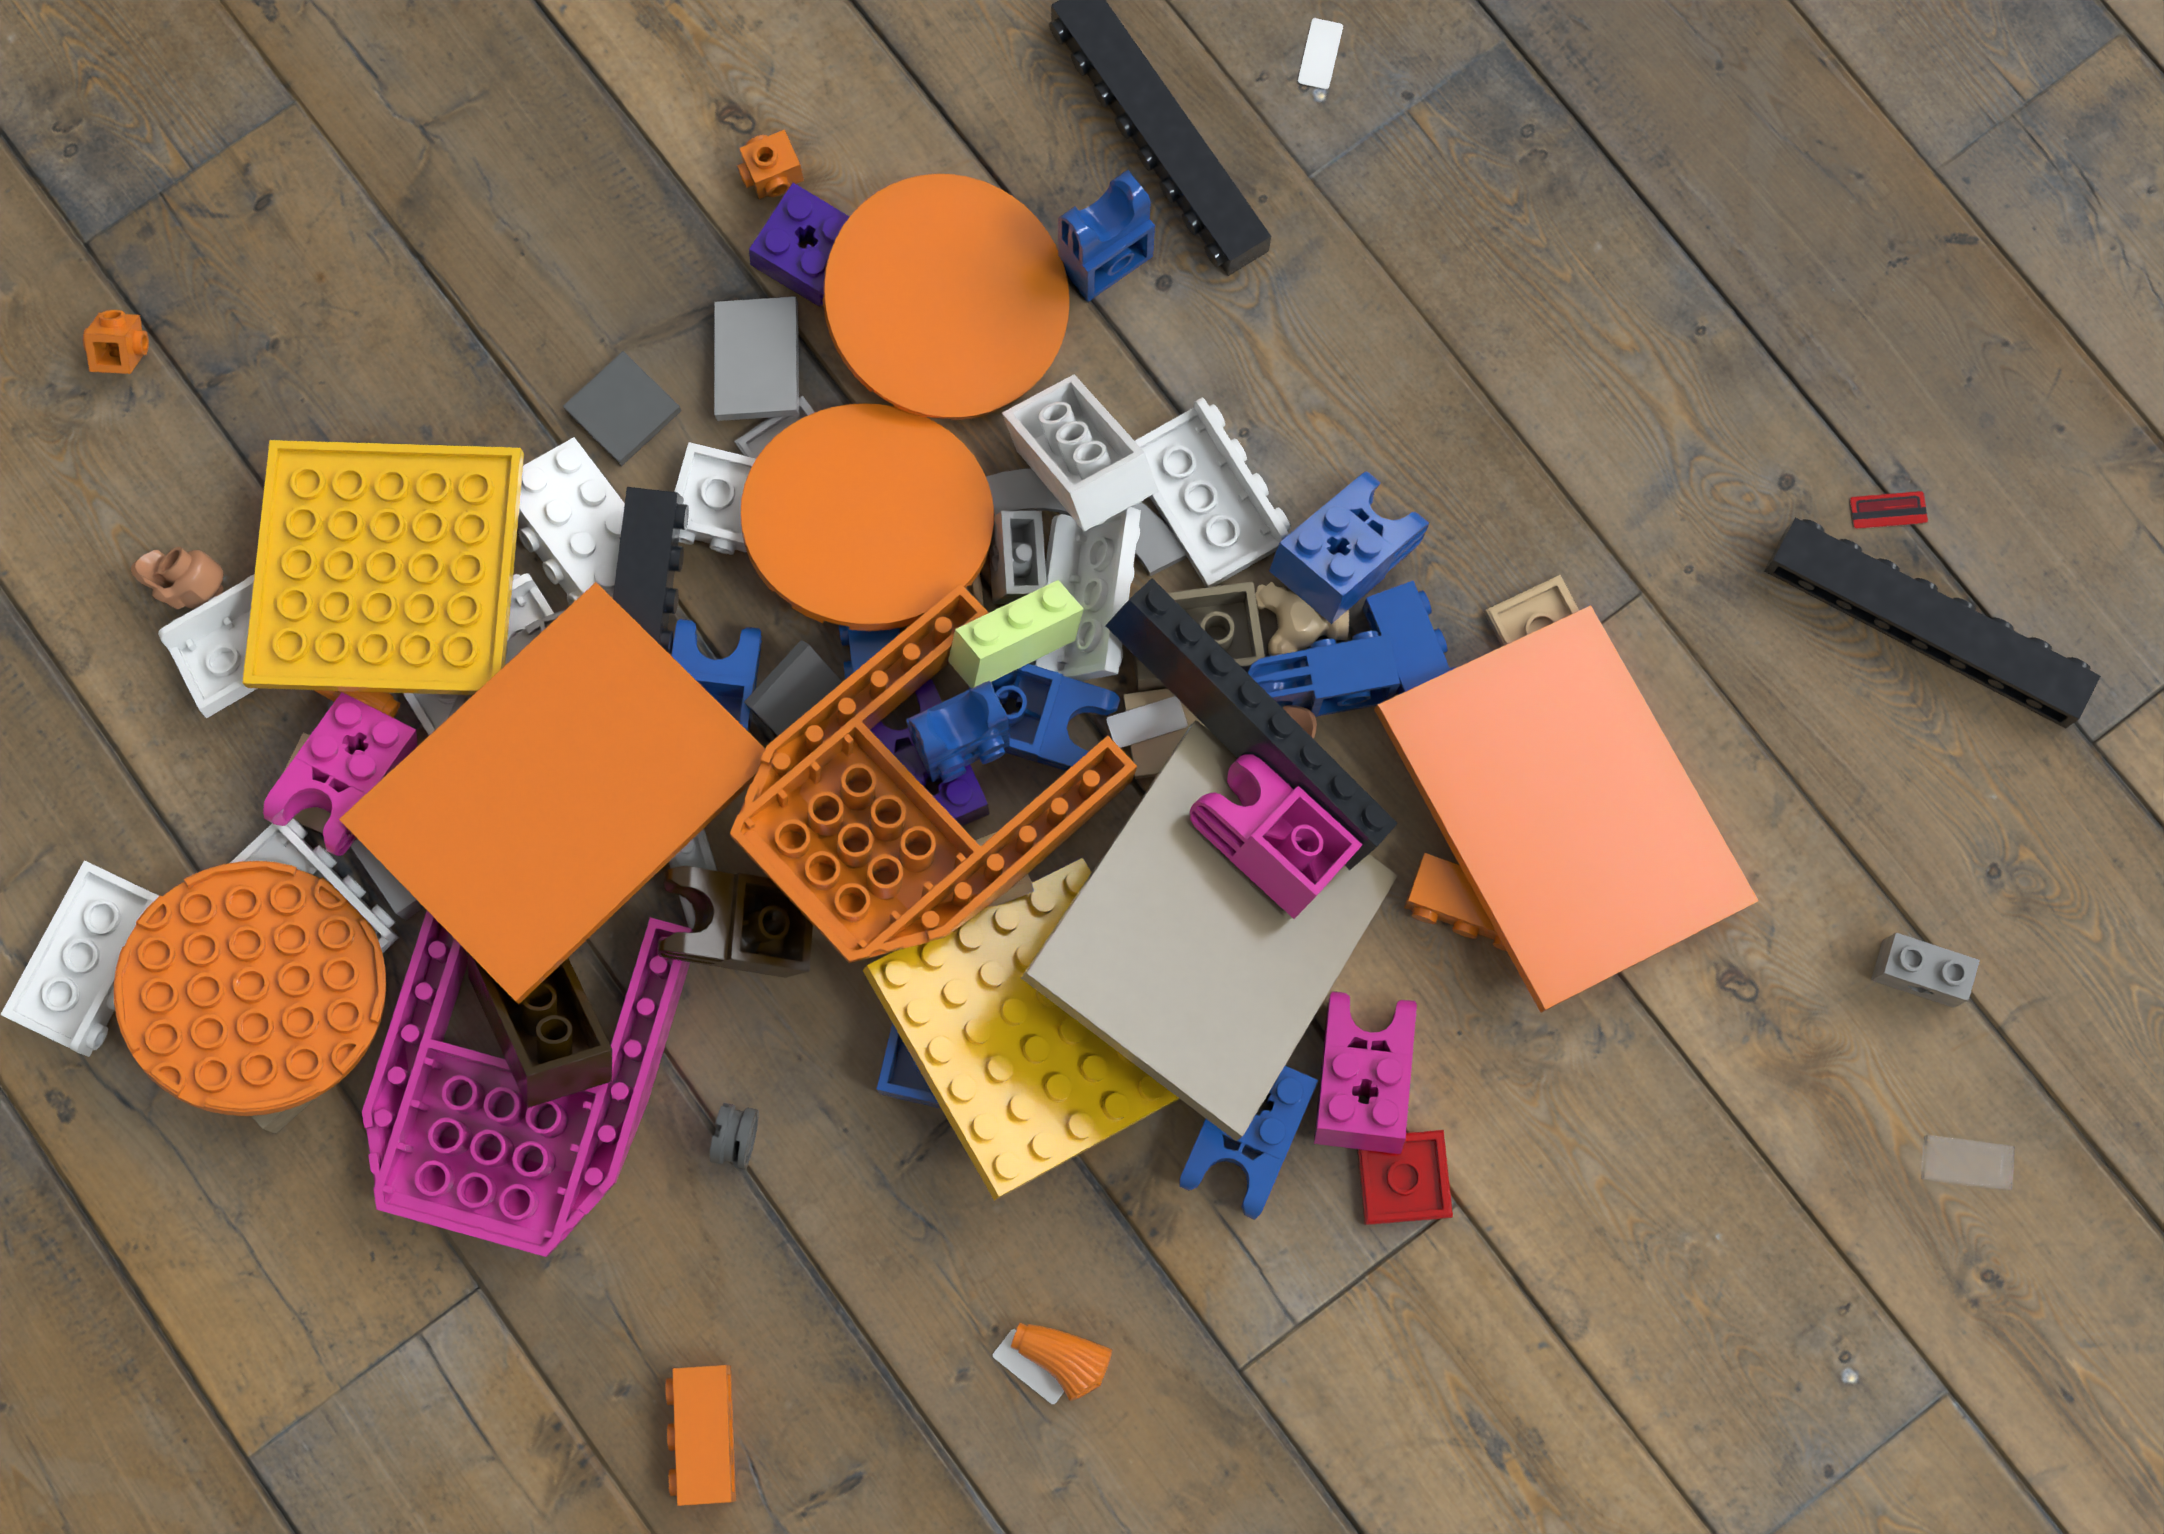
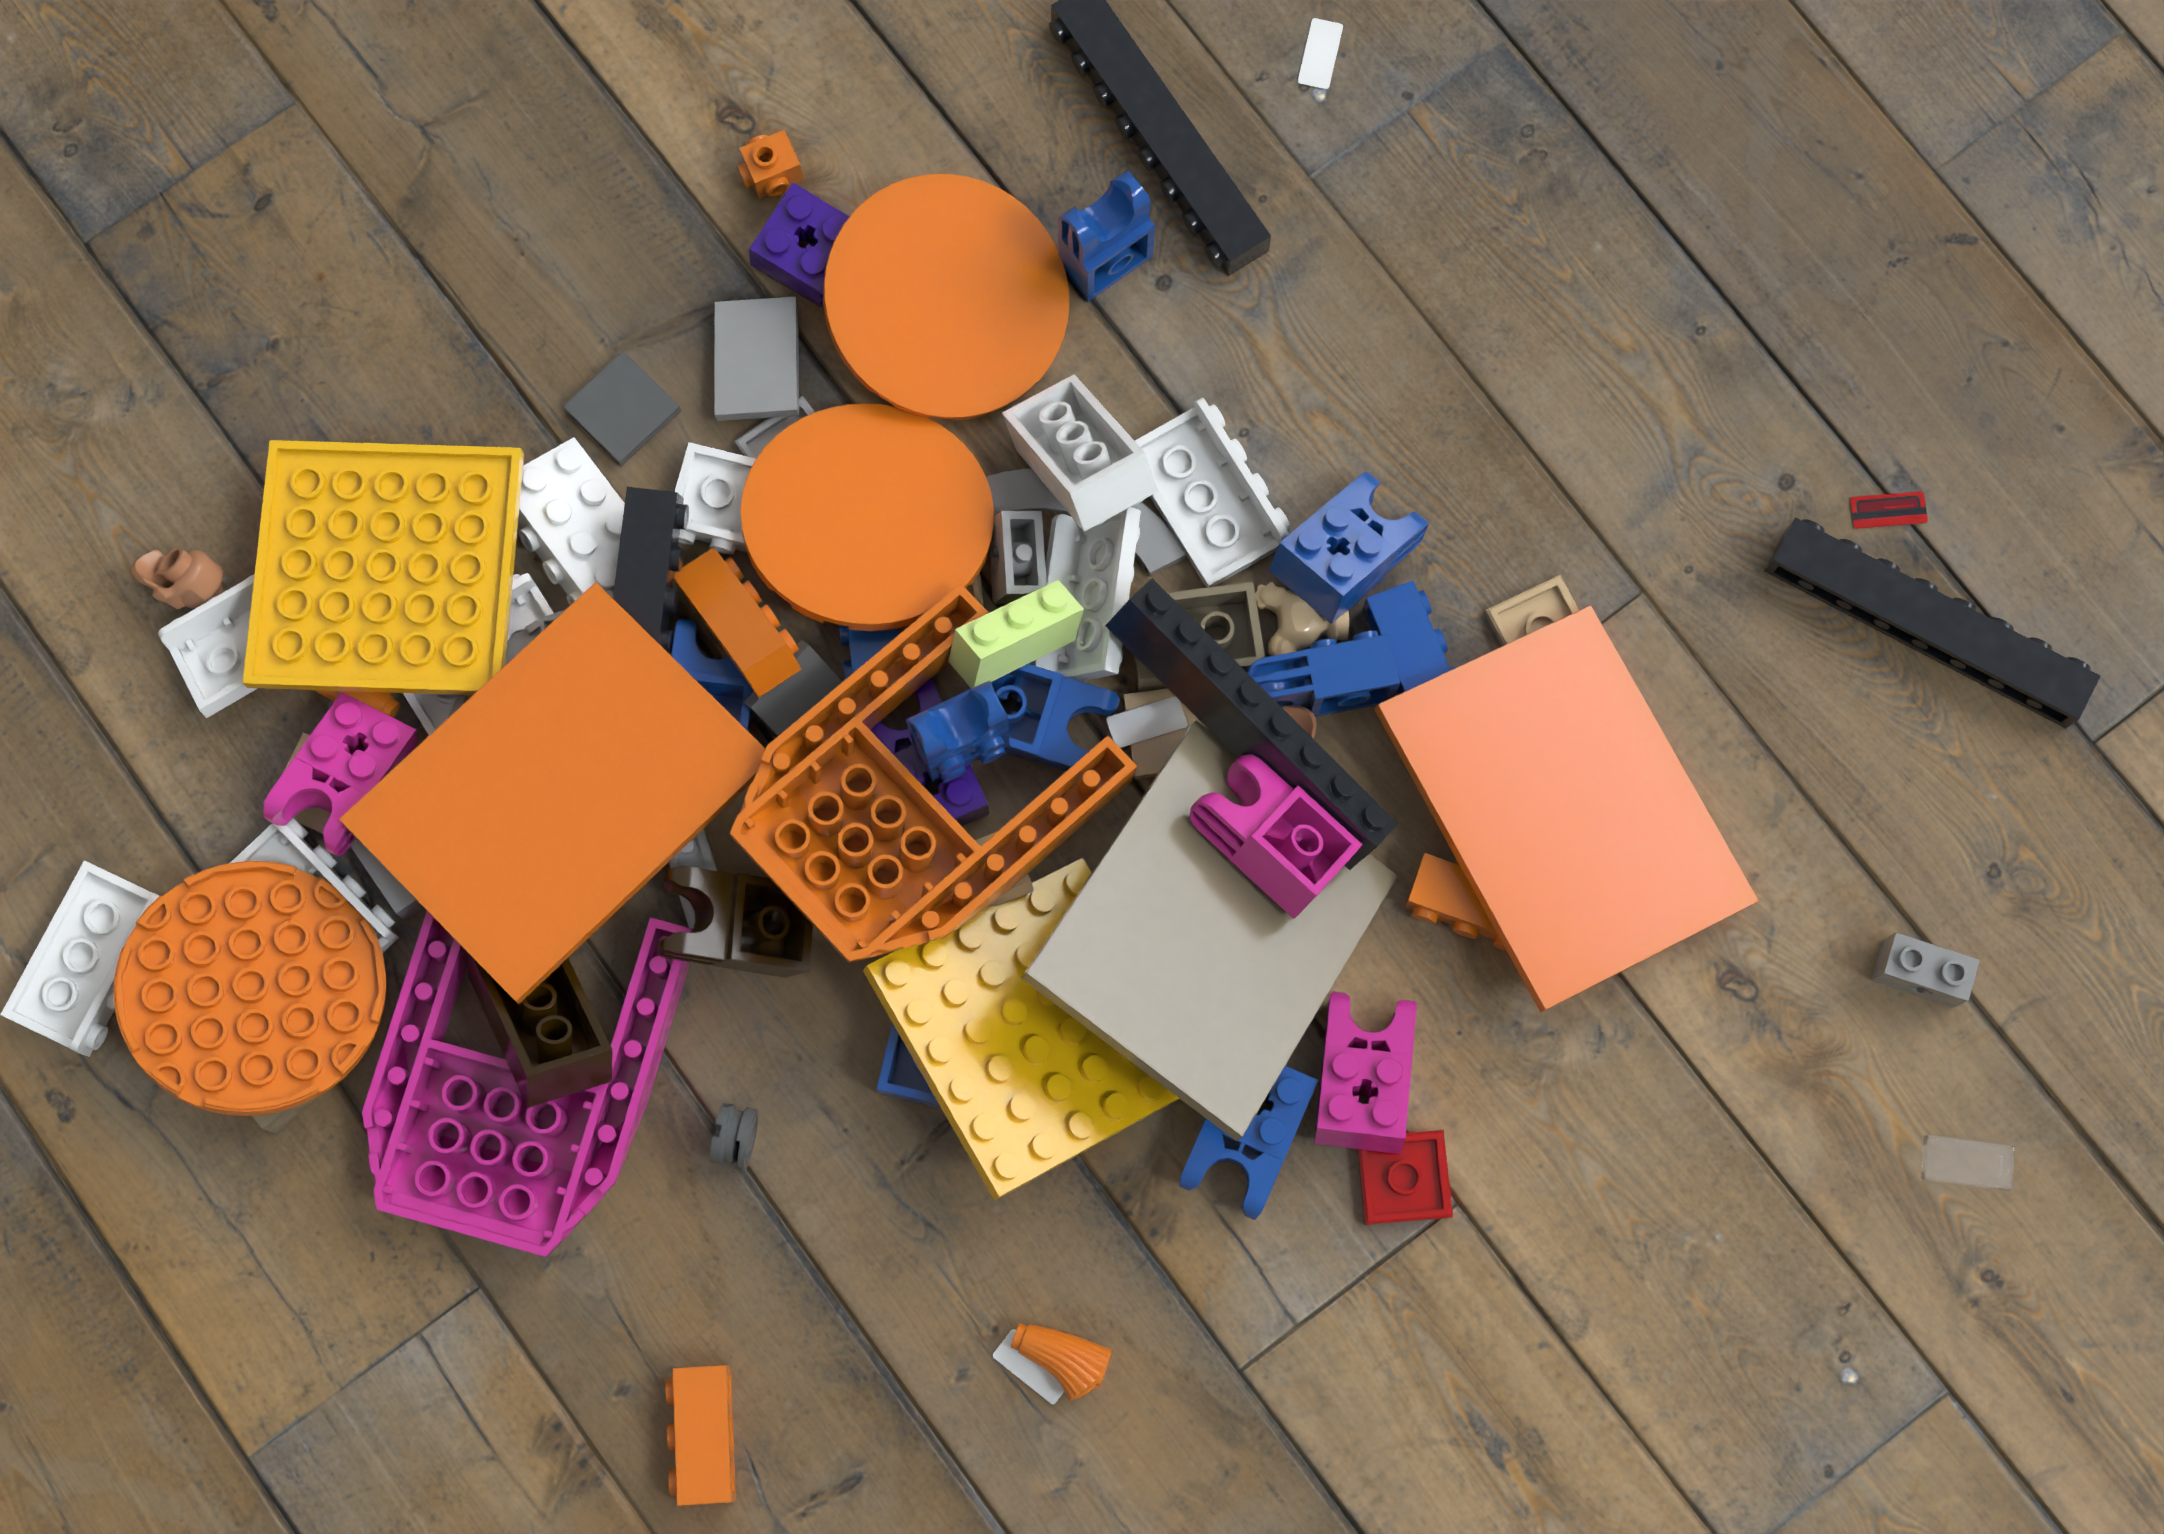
(115, 342): orange brick -> none
(738, 622): none -> orange brick

